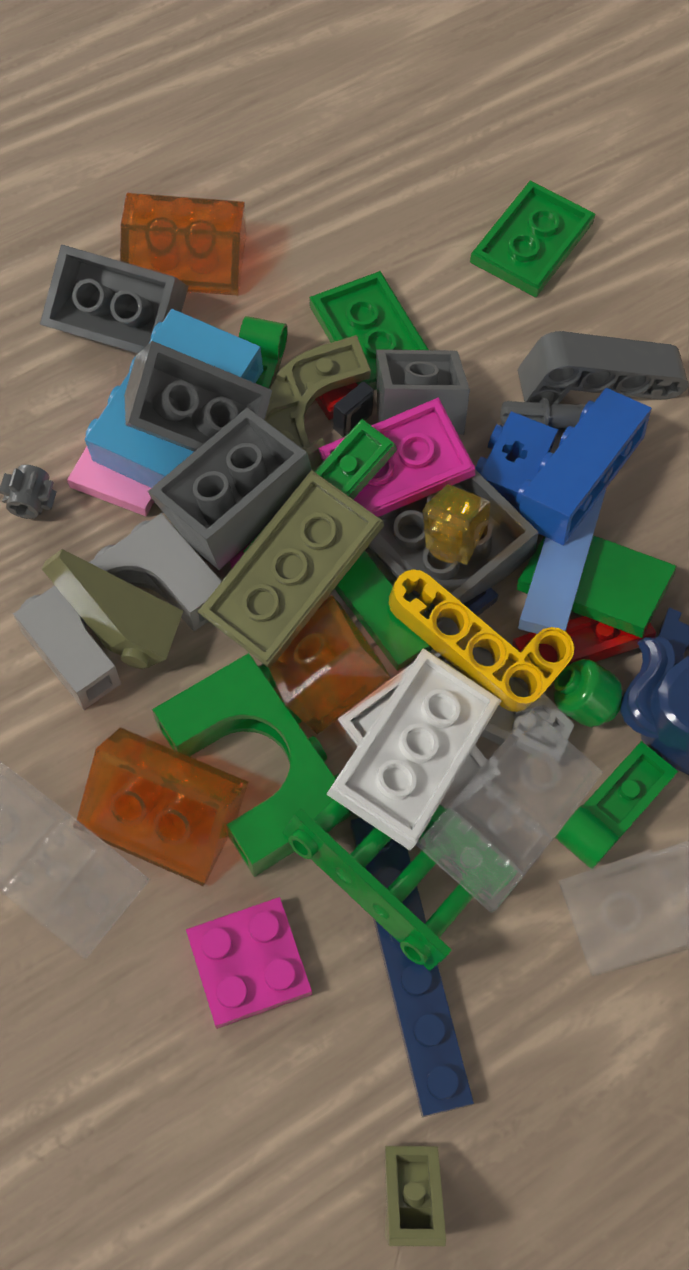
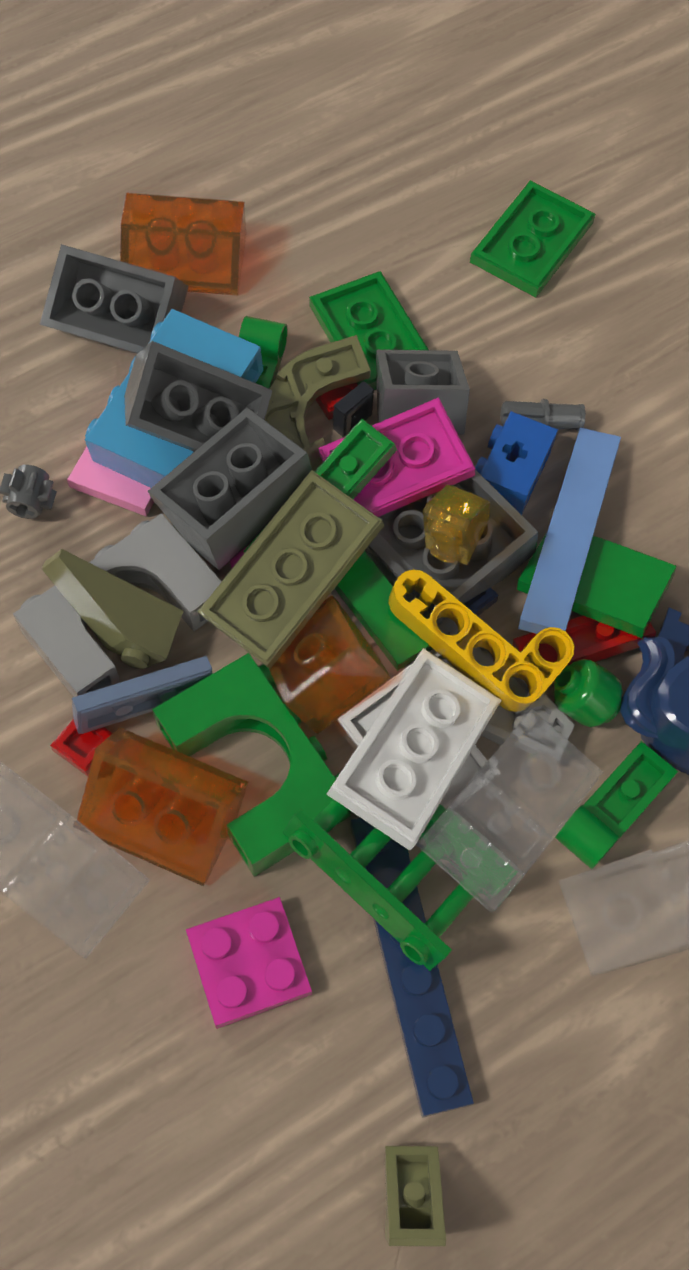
(79, 748): none -> red tile
(136, 695): none -> sand blue tile
(583, 464): blue brick -> none
(594, 362): dark grey beam -> none

